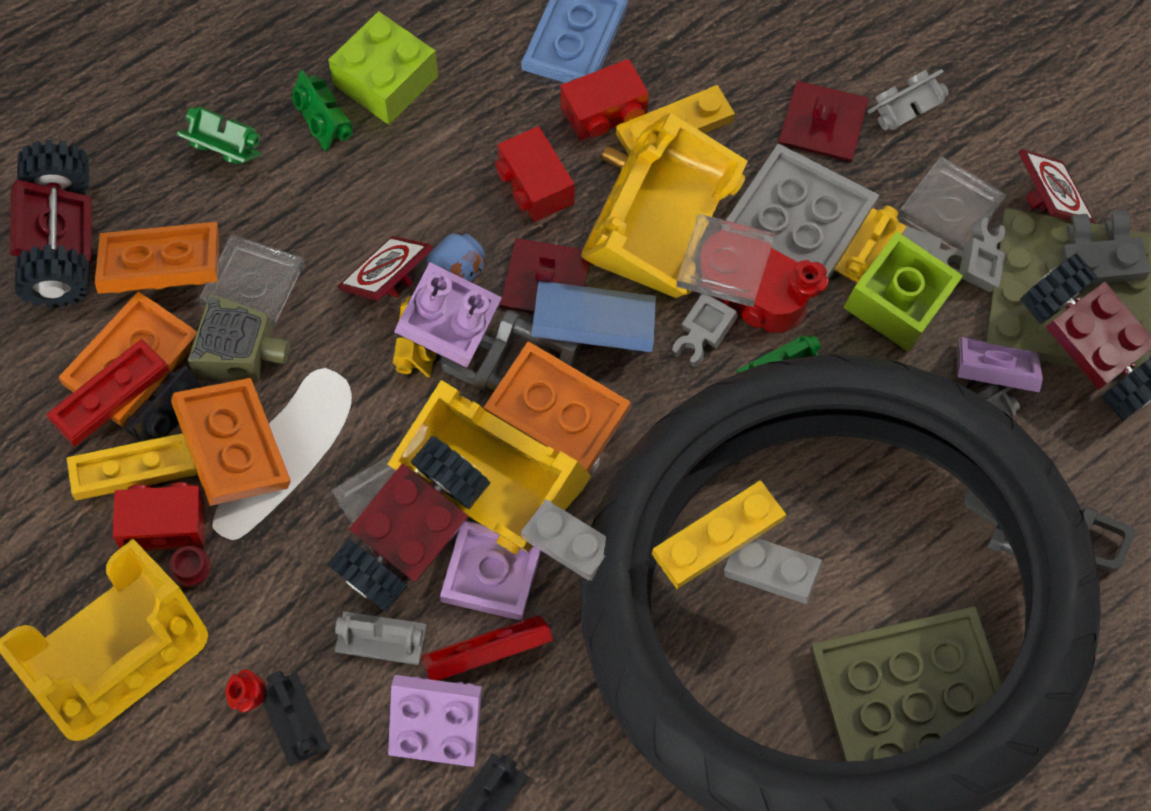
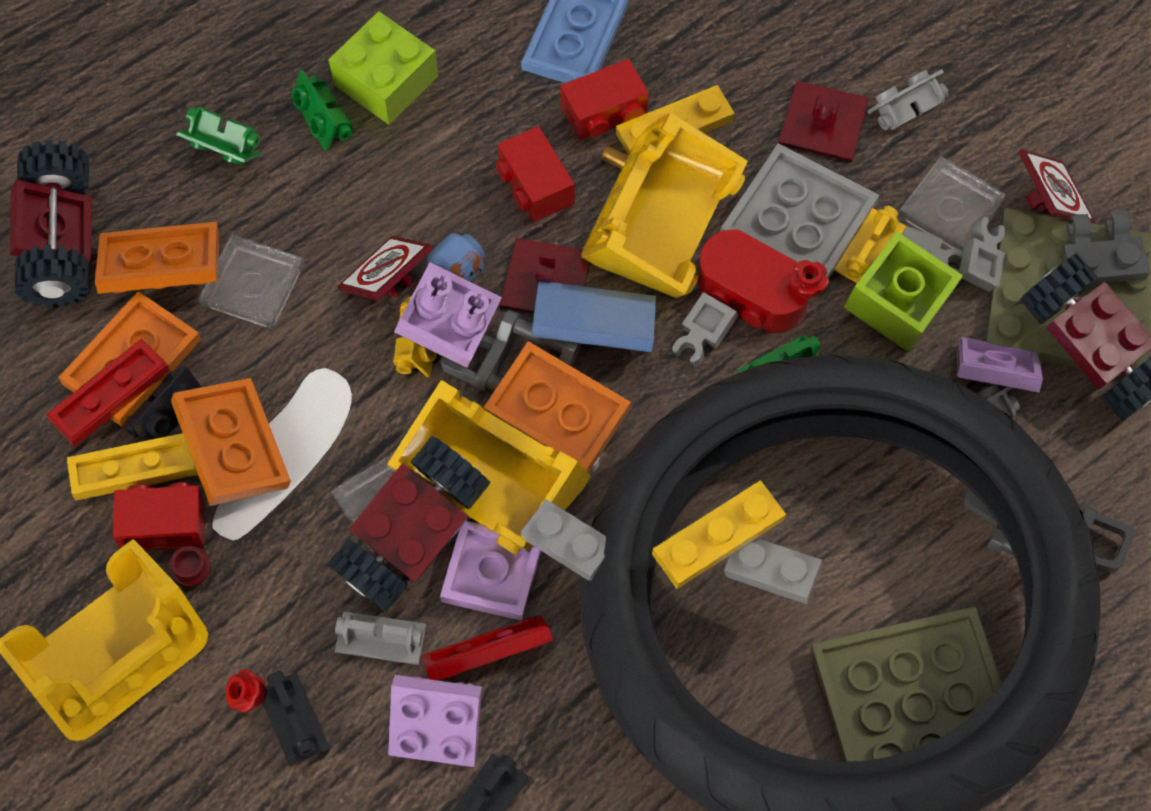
(234, 342): torso -> none
(725, 260): clear tile -> none

